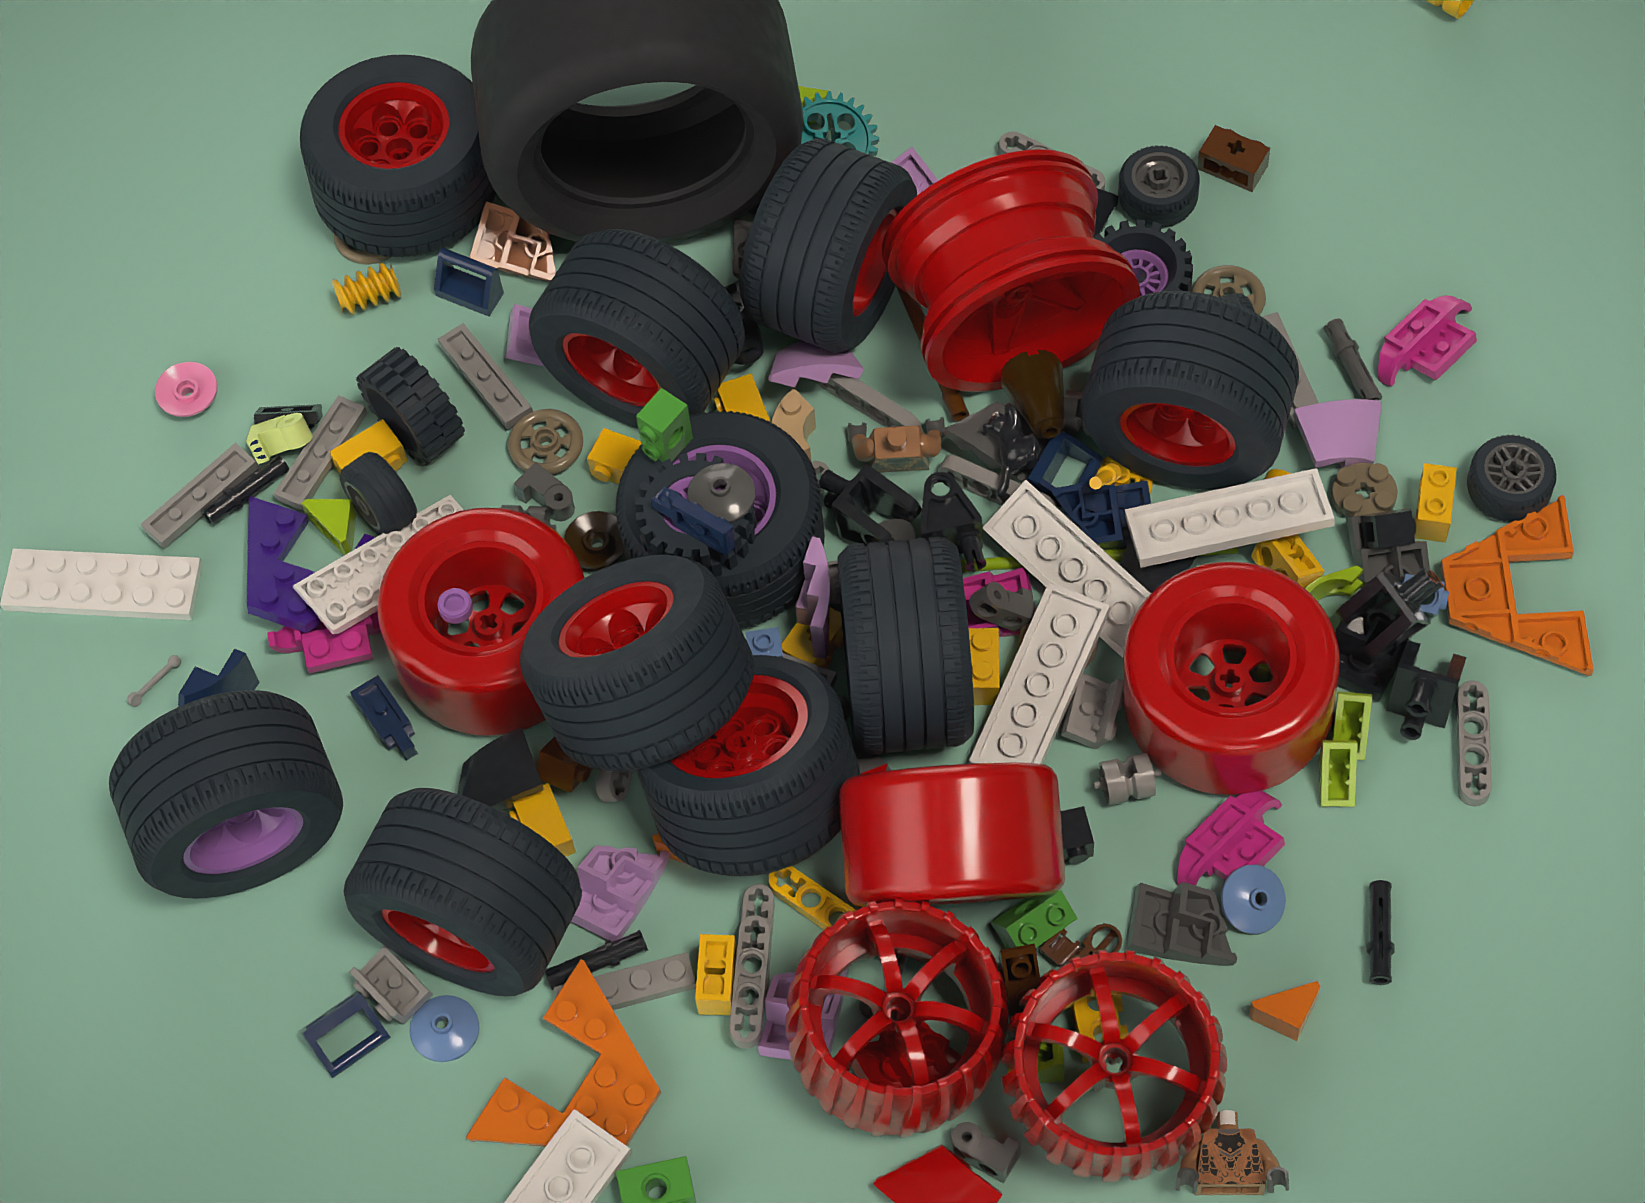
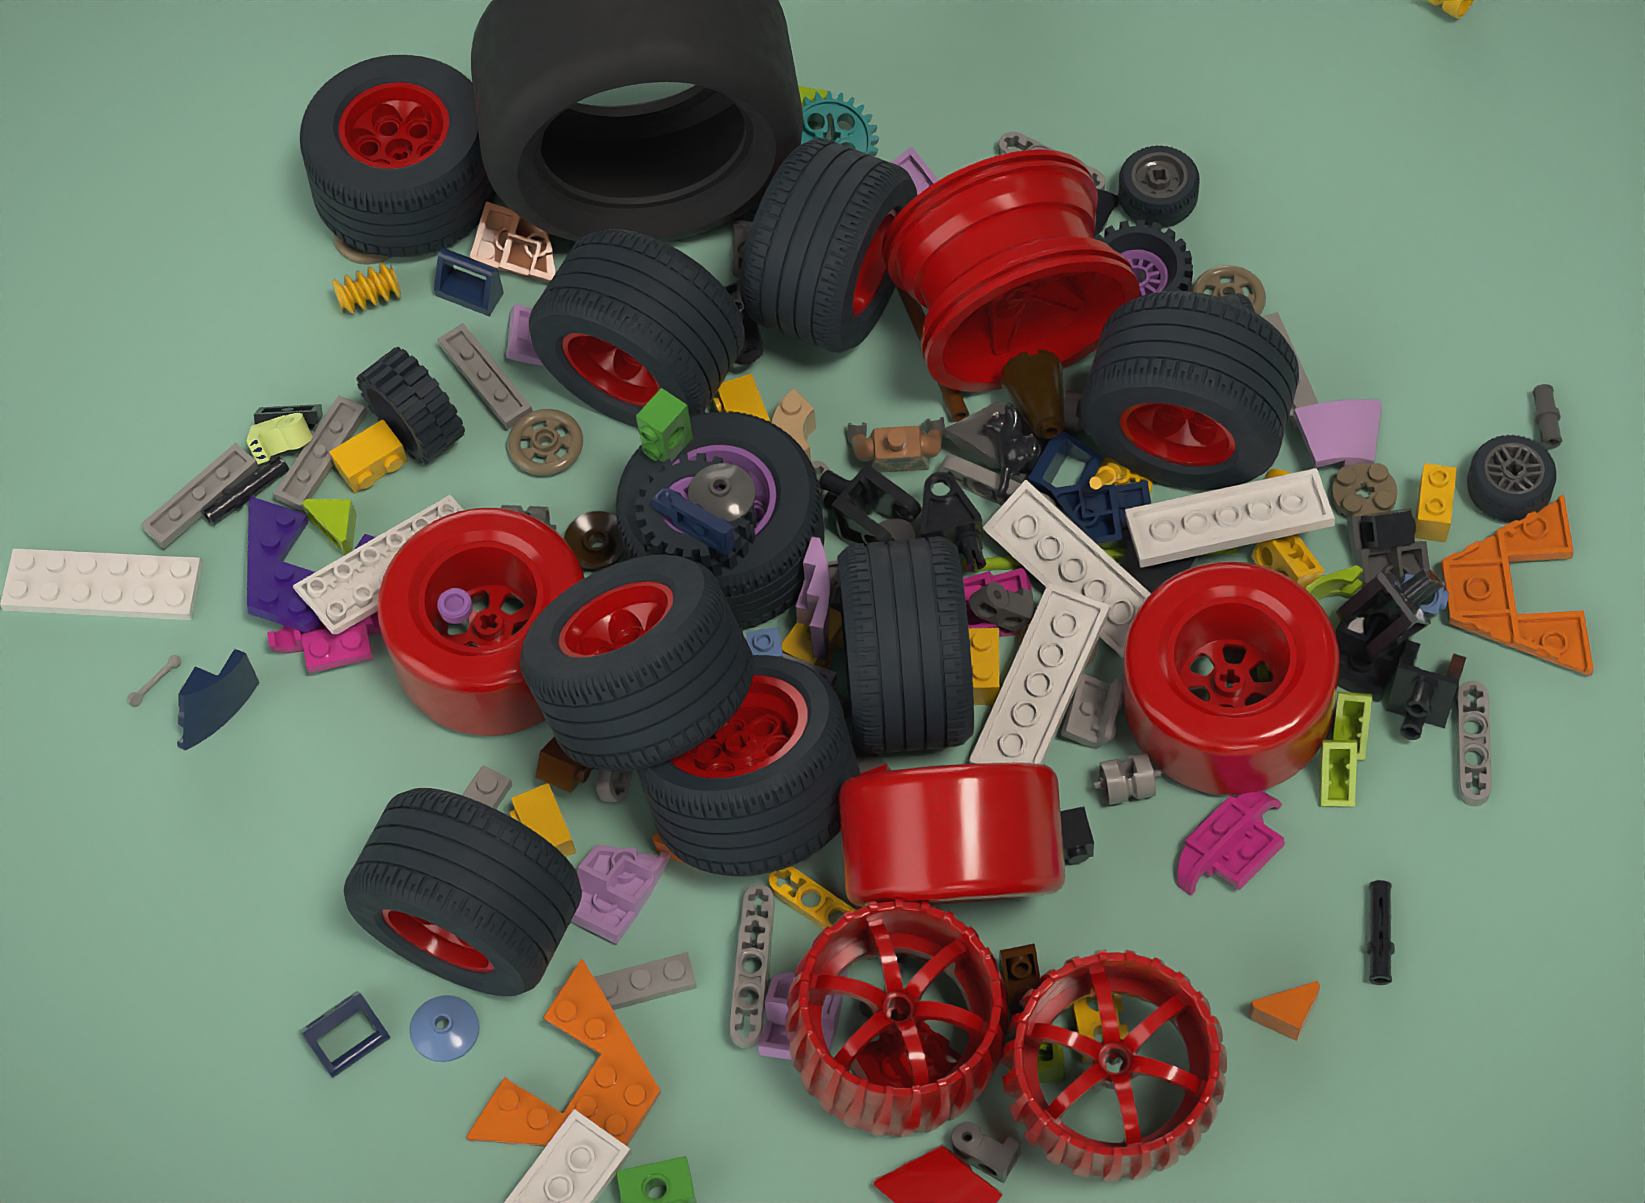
(185, 379): bright pink dish -> none
(225, 794): black wheel -> none
(378, 494): black wheel -> none
(385, 716): dark blue hinge -> none
(391, 985): light grey bracket -> none
(501, 772): black slope -> none
(547, 491): dark grey leg -> none
(598, 958): black pin -> none
(611, 455): yellow brick -> none
(715, 974): yellow brick -> none
(812, 363): lavender slope -> none
(869, 401): light grey beam -> none
(1034, 920): bright green brick -> none
(1062, 949): reddish brown piece -> none
(1179, 925): dark grey slope -> none
(1231, 1162): torso -> none
(1233, 158): reddish brown brick -> none
(1239, 899): medium blue dish -> none
(1348, 353): dark grey pin -> none
(1426, 340): dark pink plate -> none
(1547, 416): none -> dark grey pin

